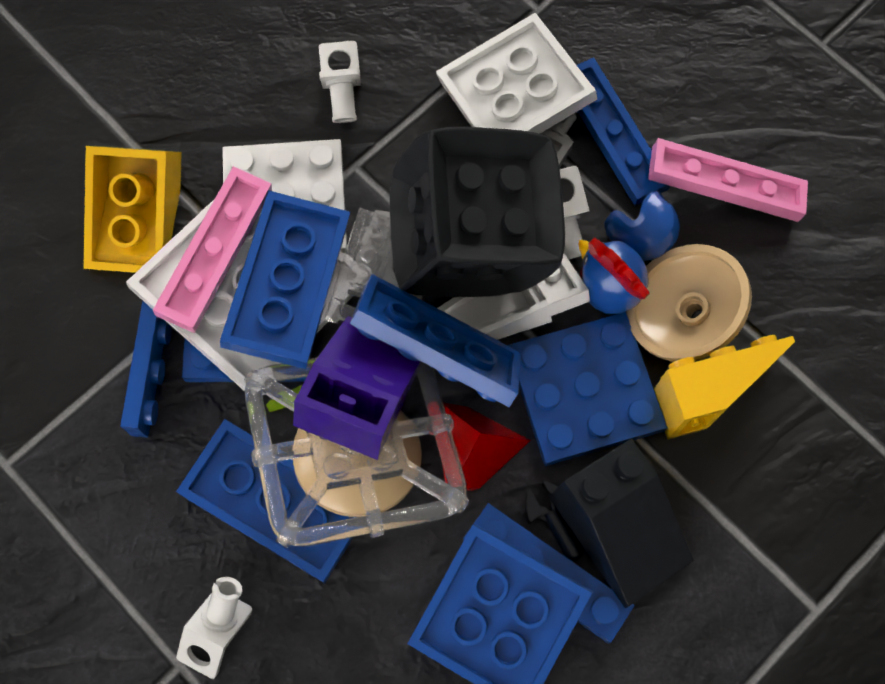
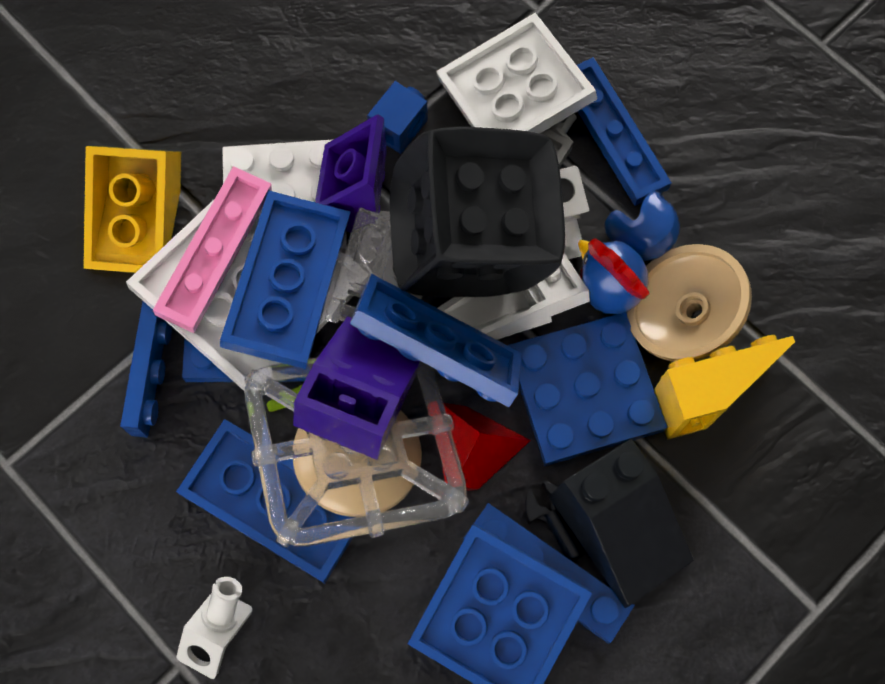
(340, 81): white bracket -> none
(354, 169): none -> dark purple slope
(403, 115): none -> blue brick
(728, 180): bright pink plate -> none

